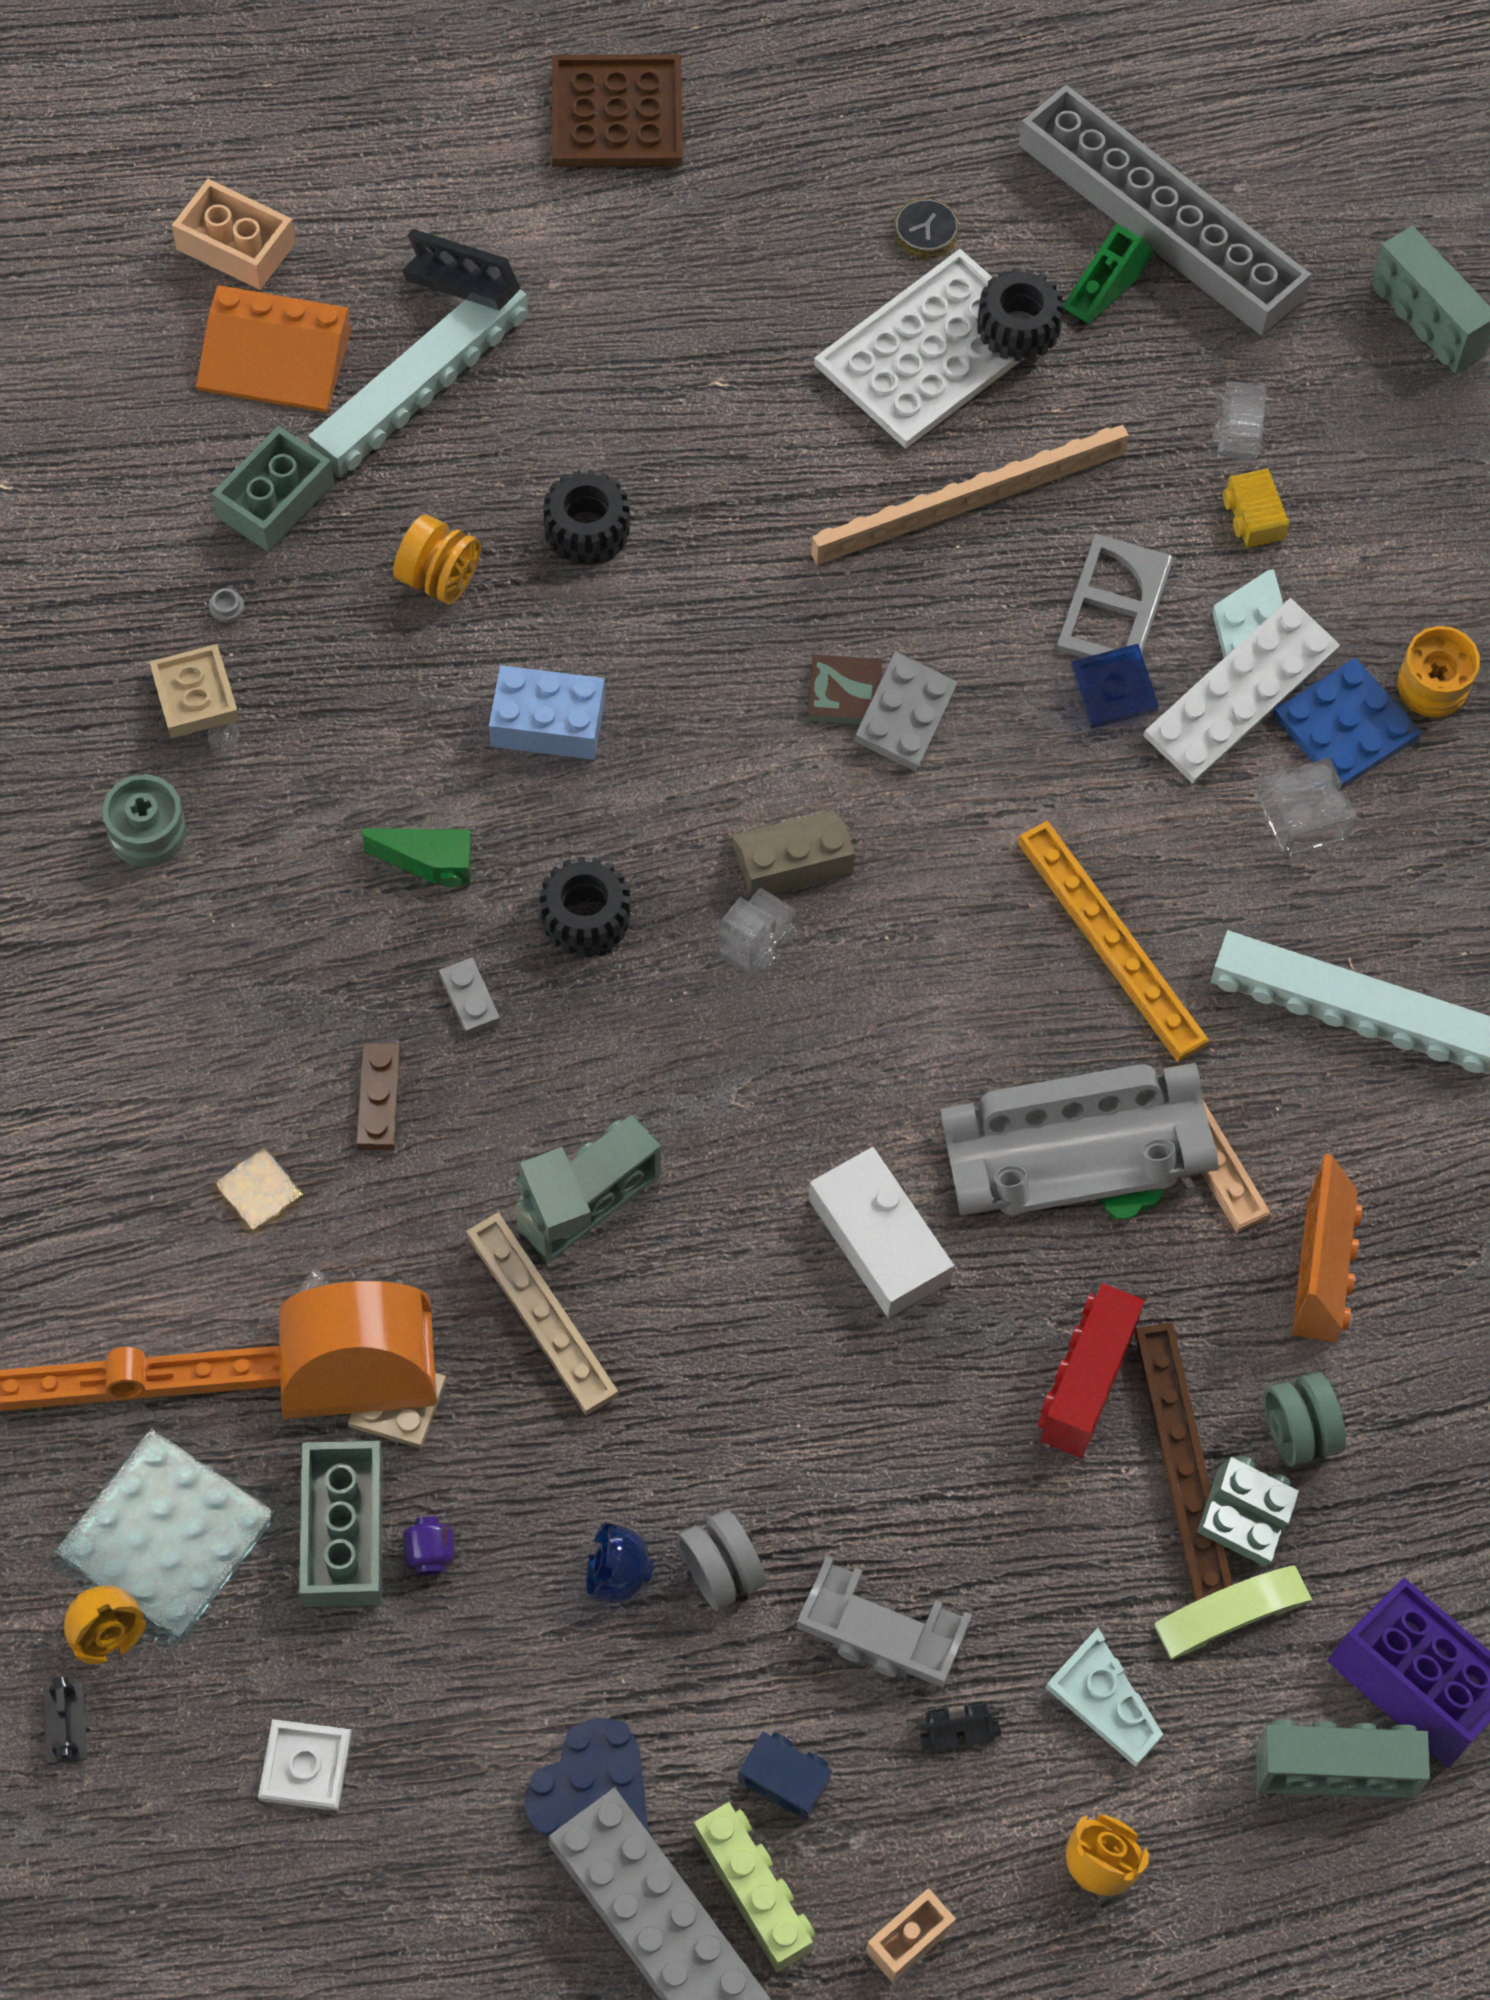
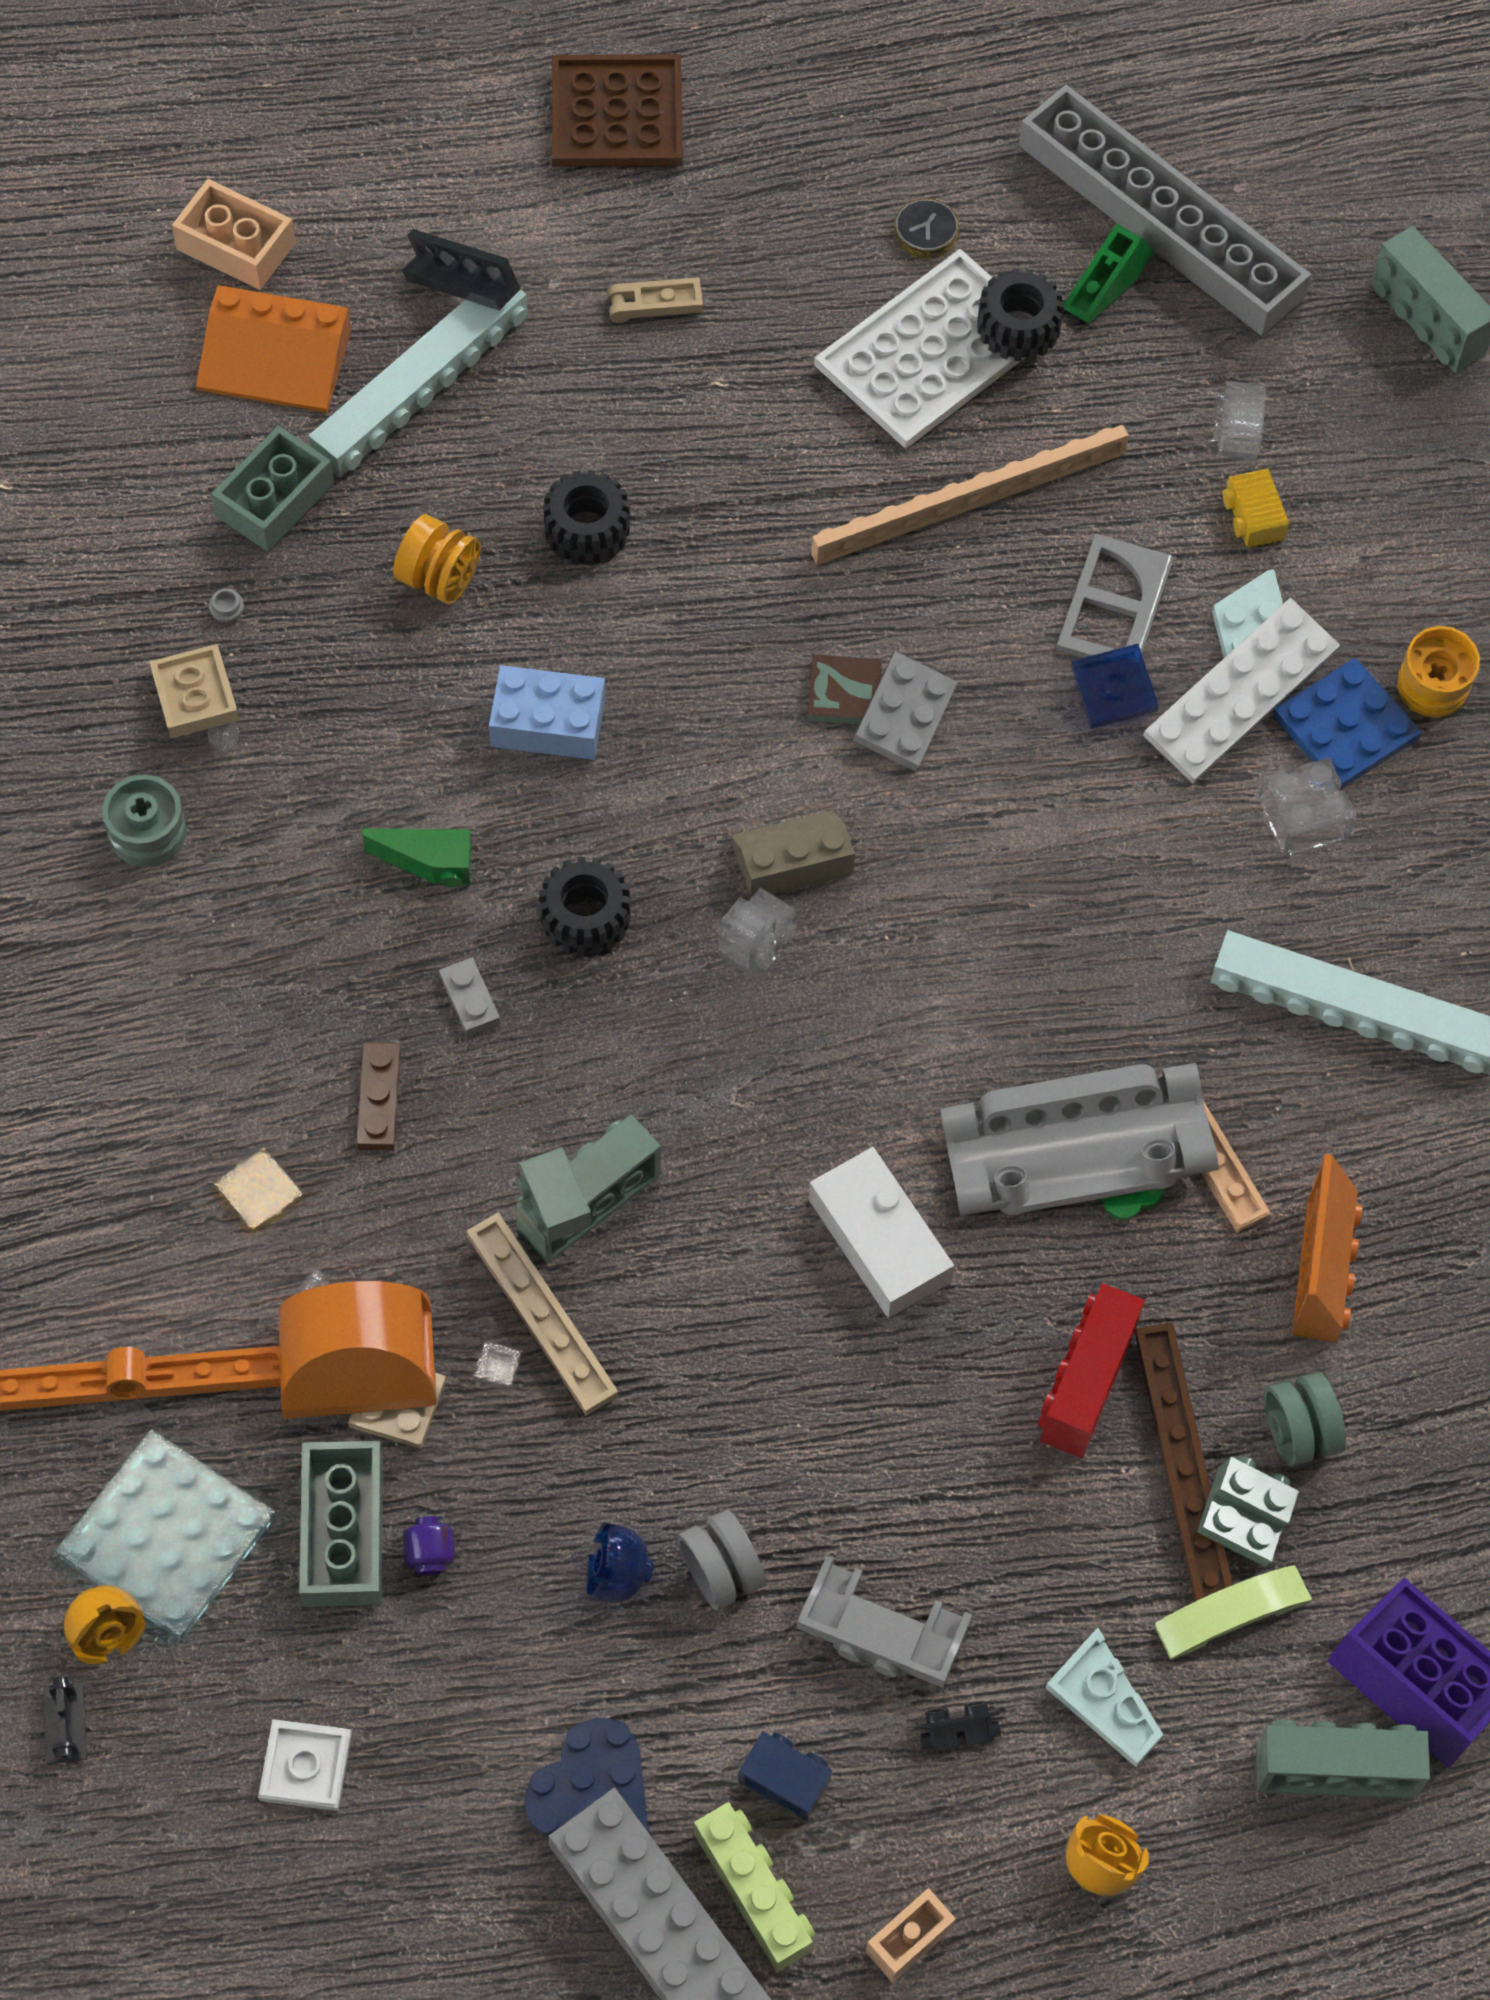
(497, 1365): none -> clear plate
(655, 298): none -> tan plate
(1113, 941): light orange tile -> none

